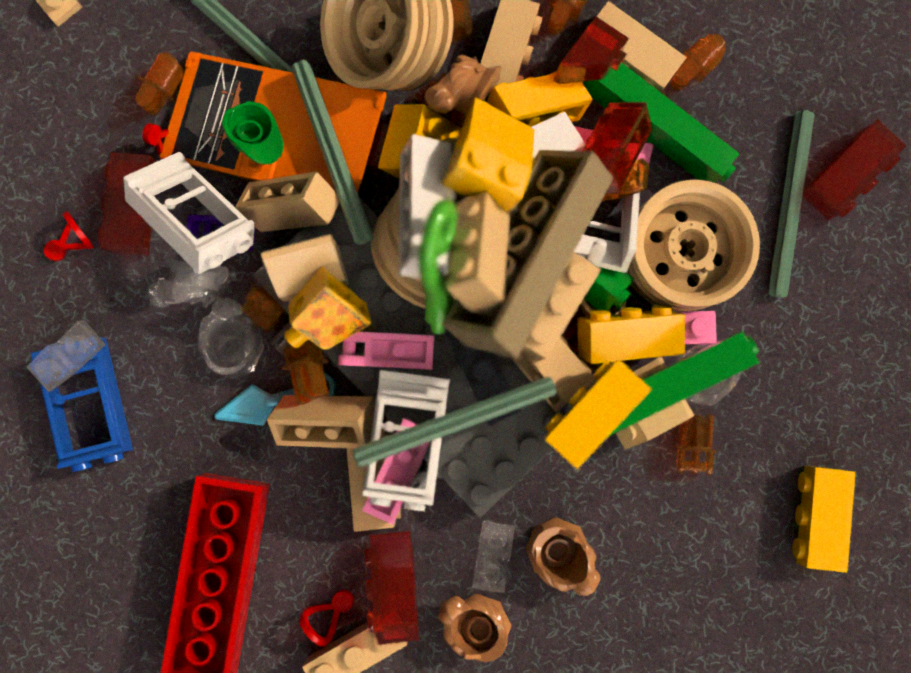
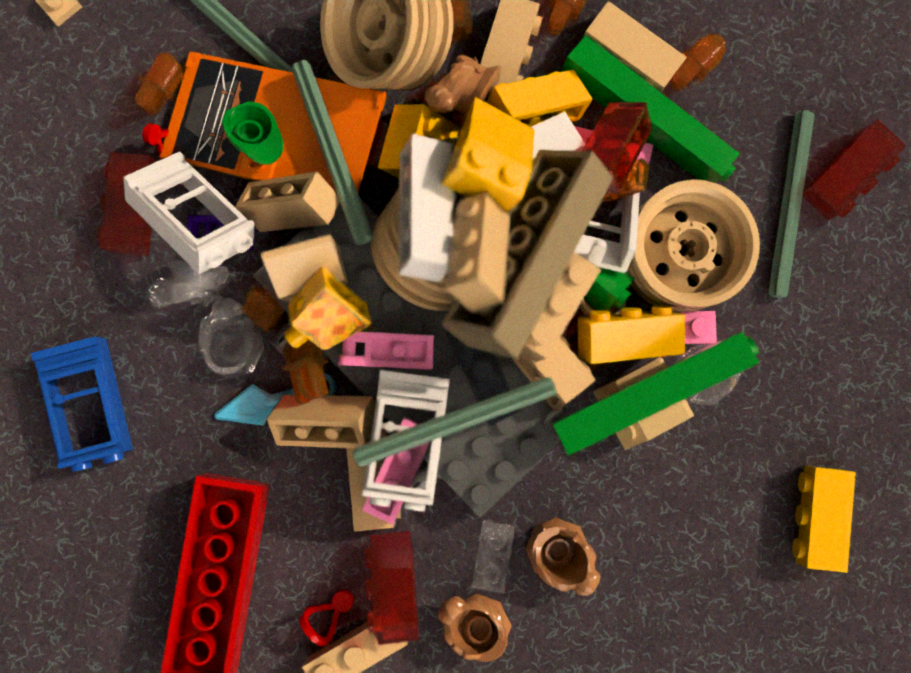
(57, 250): red piece -> none
(66, 356): clear slope -> none
(436, 242): bright green plant -> none
(593, 54): clear red slope -> none
(595, 412): yellow brick -> none
(697, 437): clear orange arm -> none

